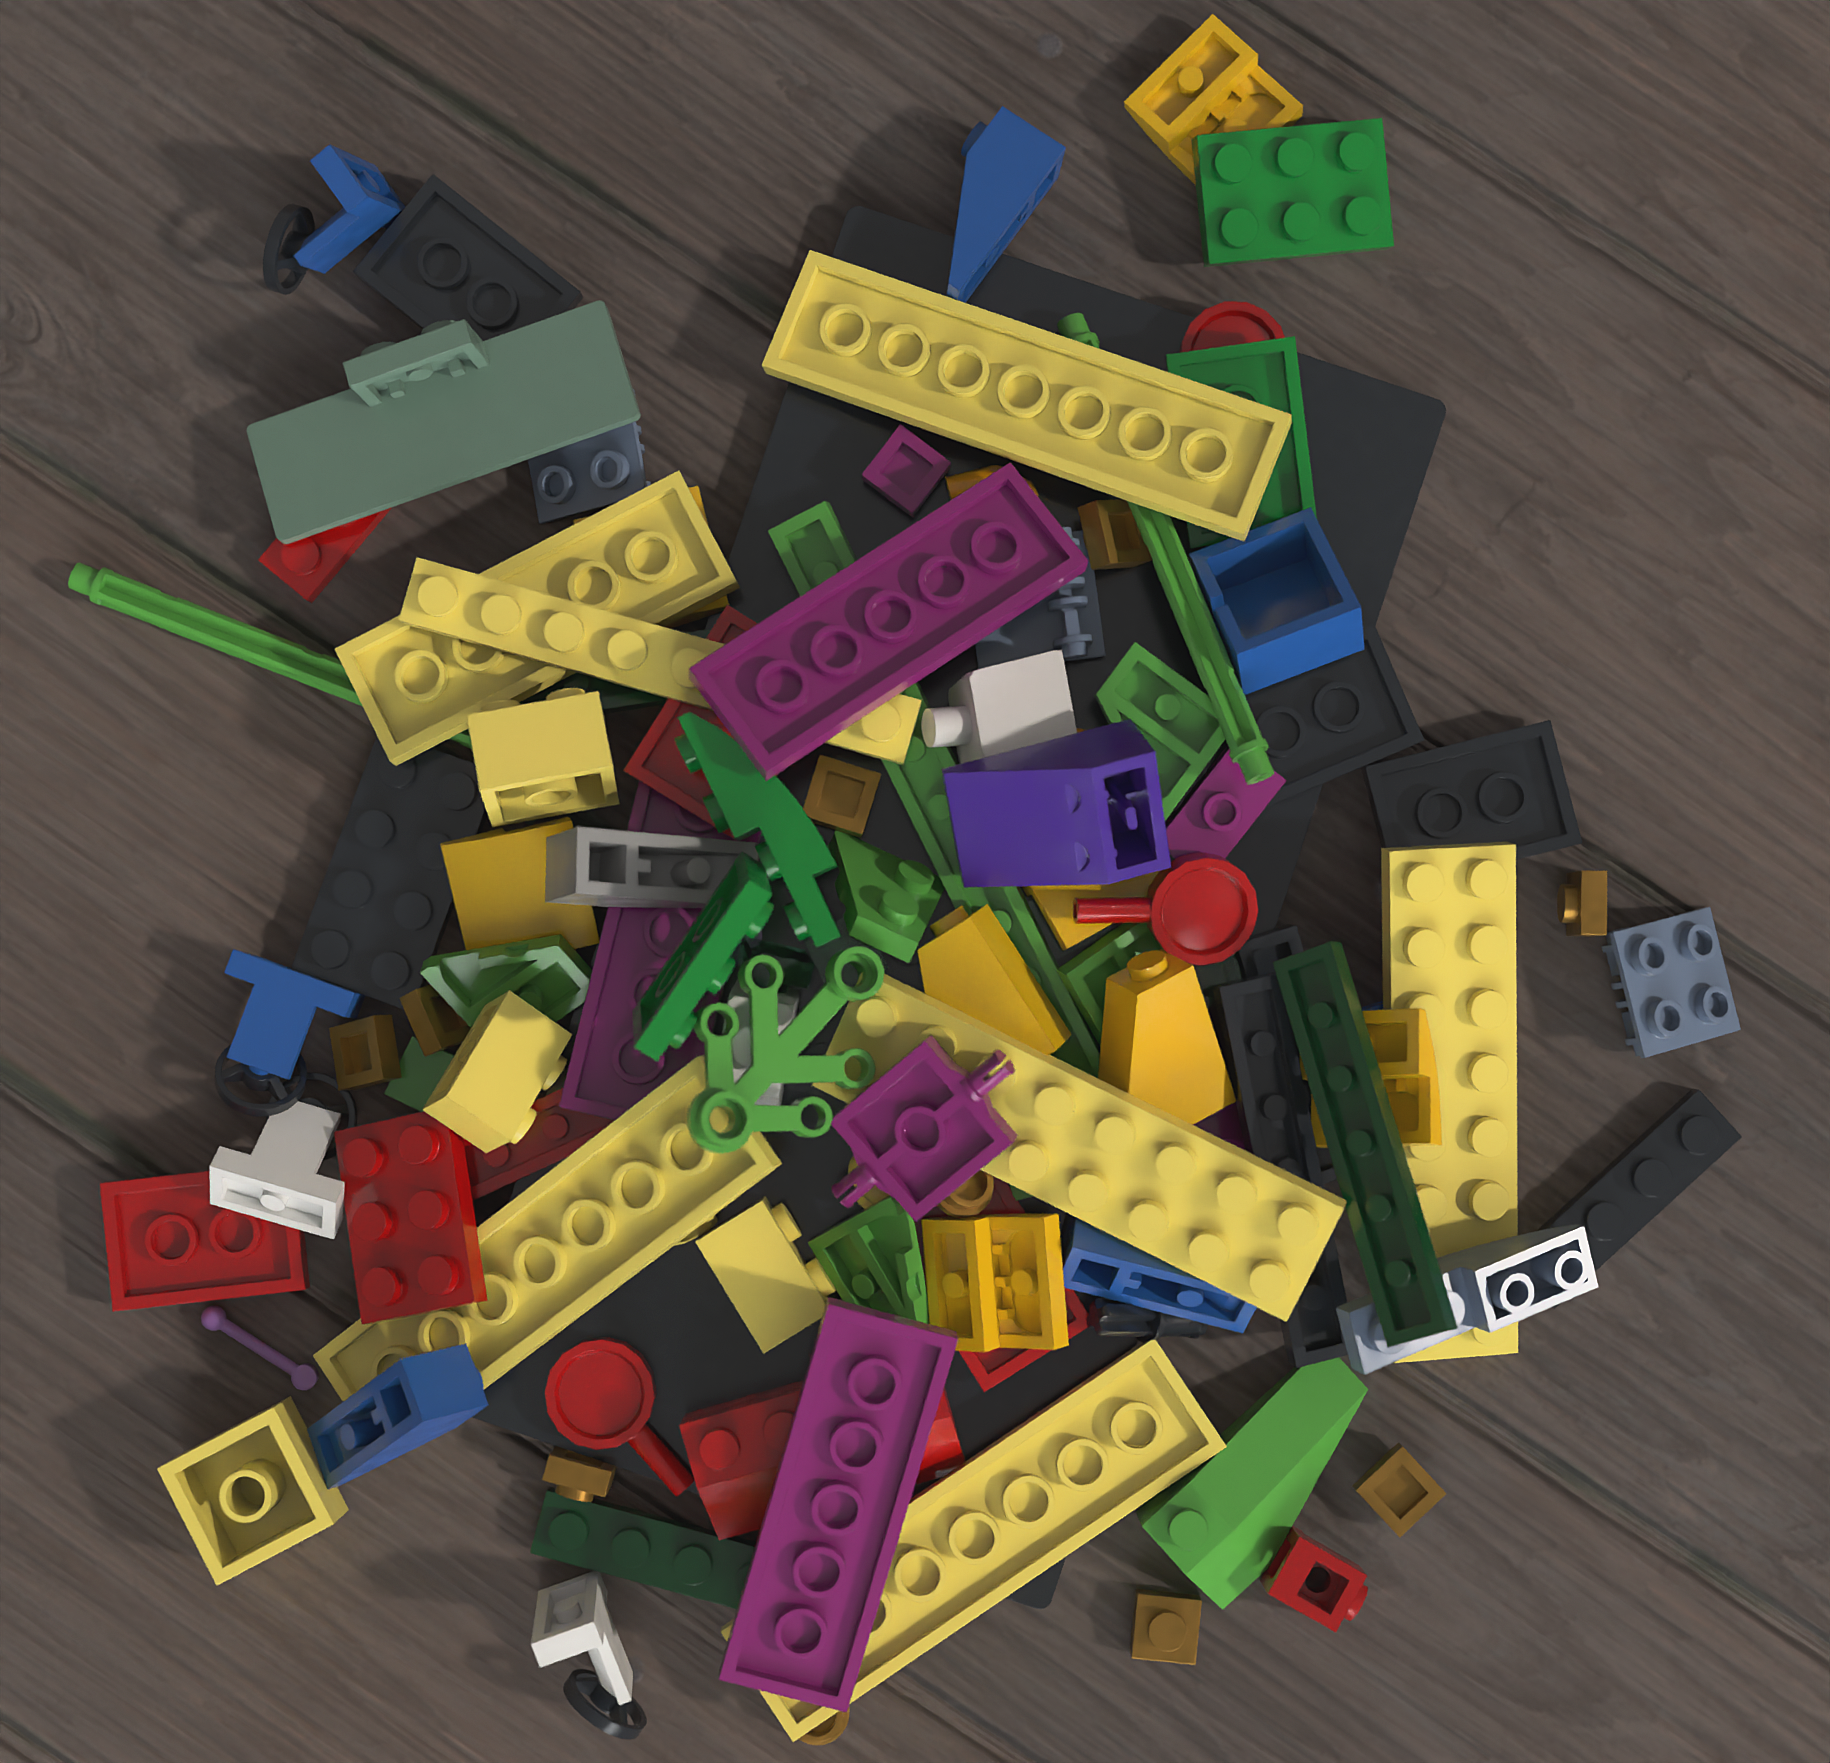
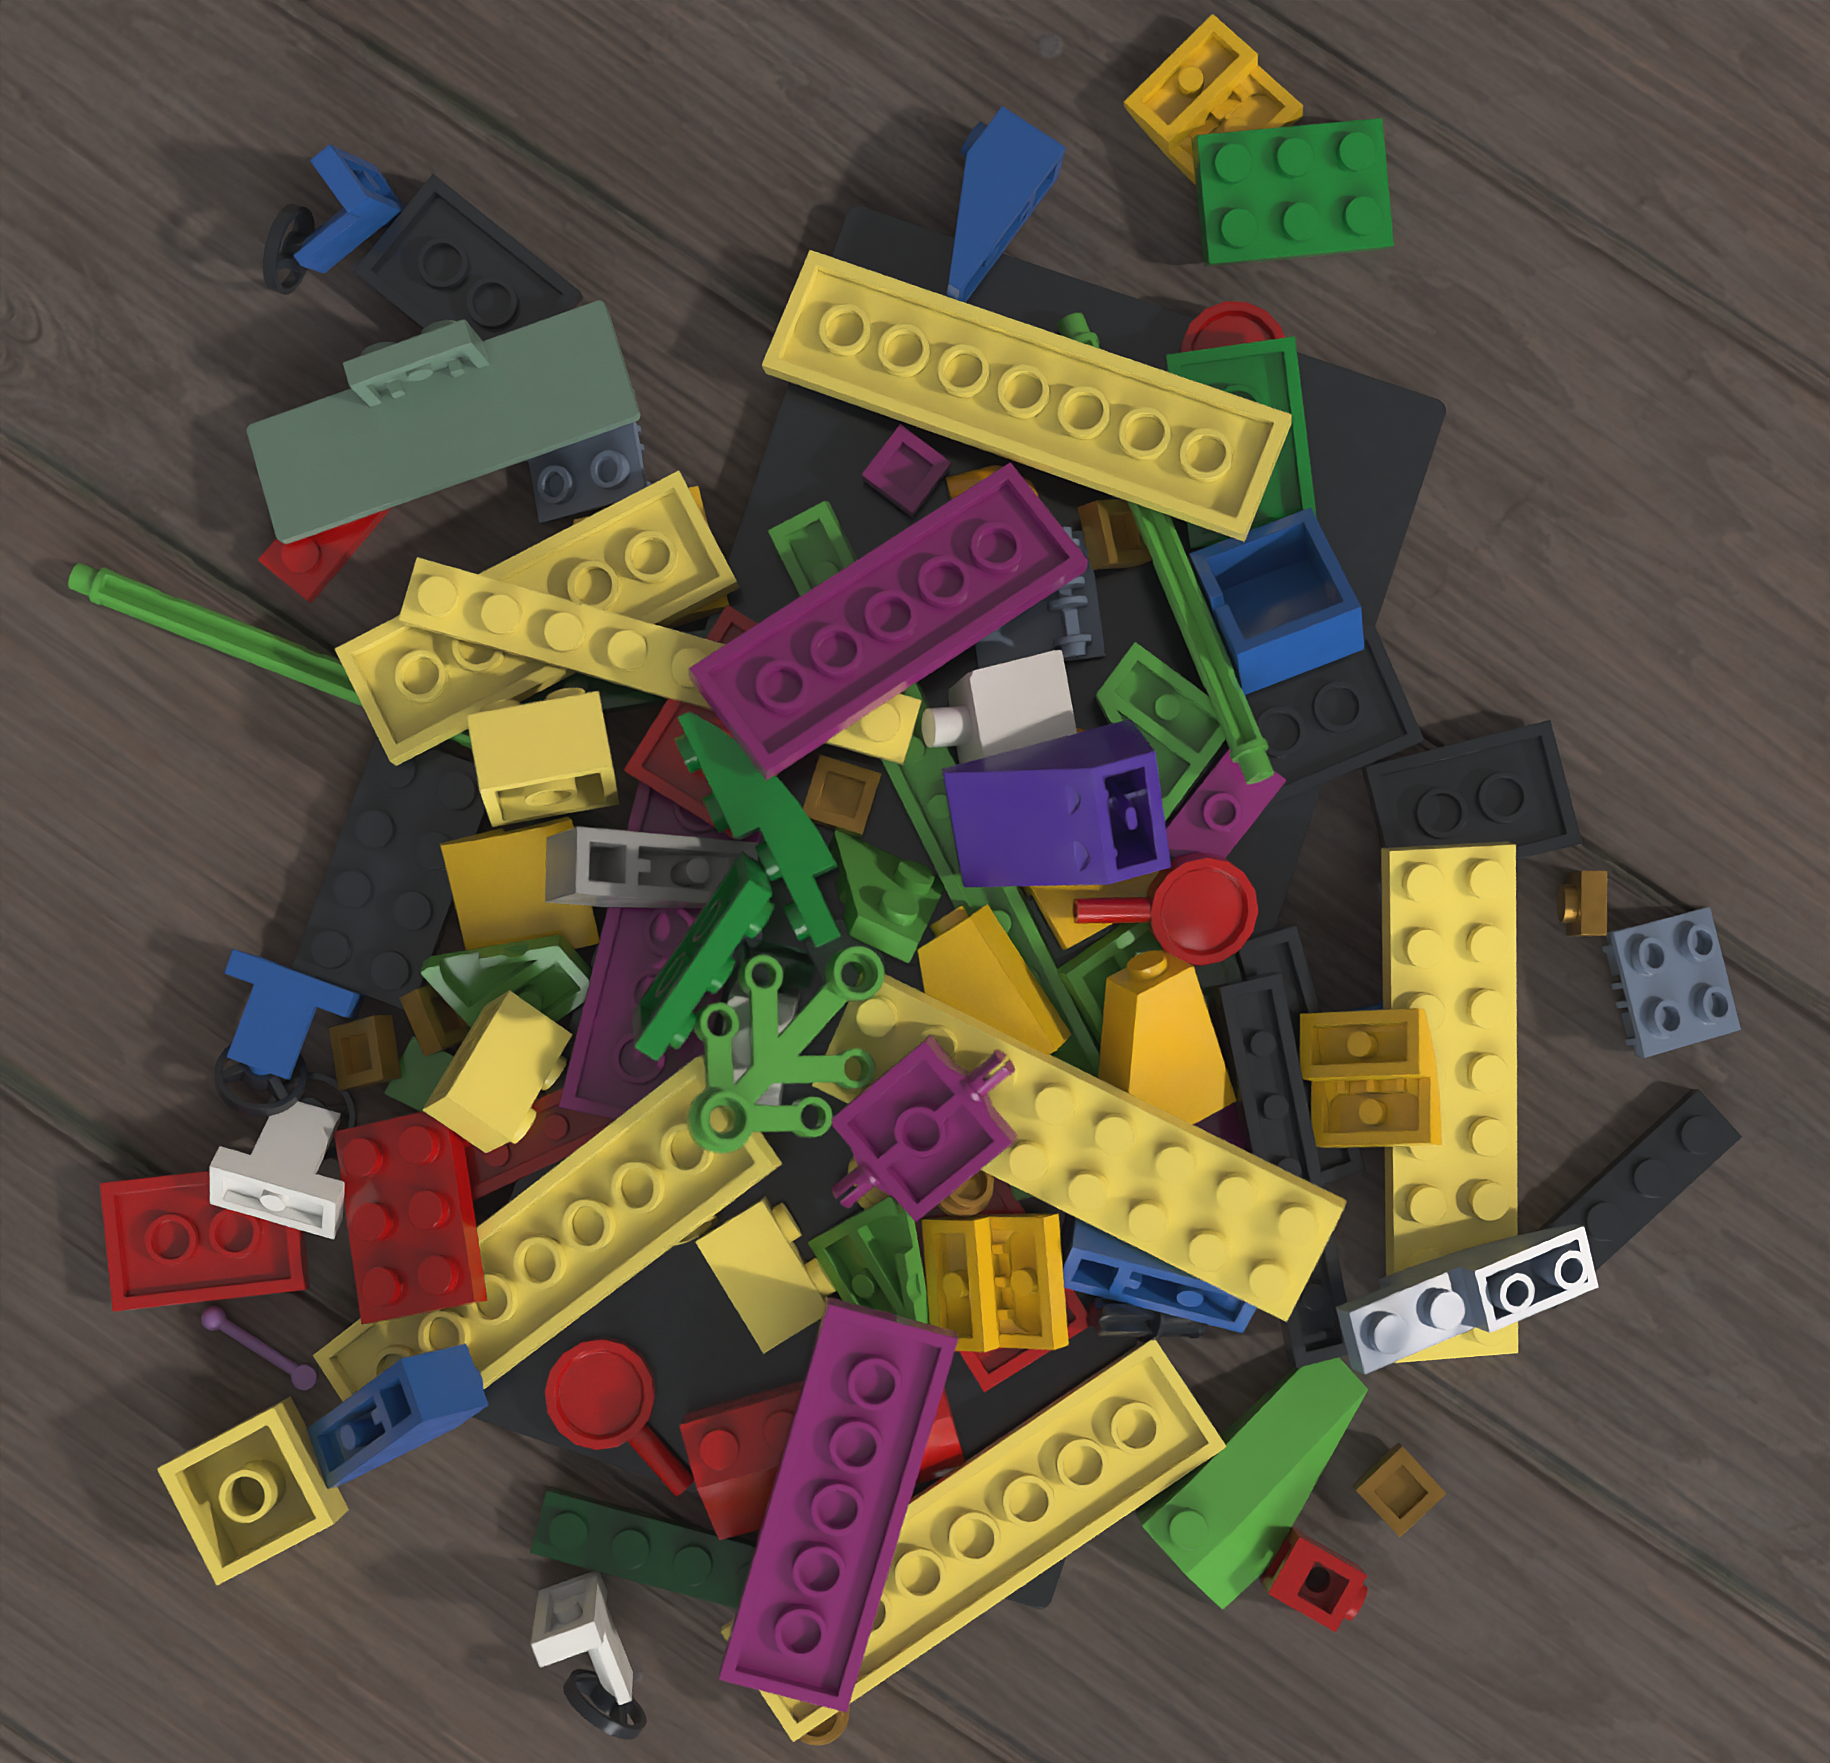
(578, 1475): pearl gold plate -> none
(1165, 1626): pearl gold plate -> none
(1364, 1145): dark green plate -> none

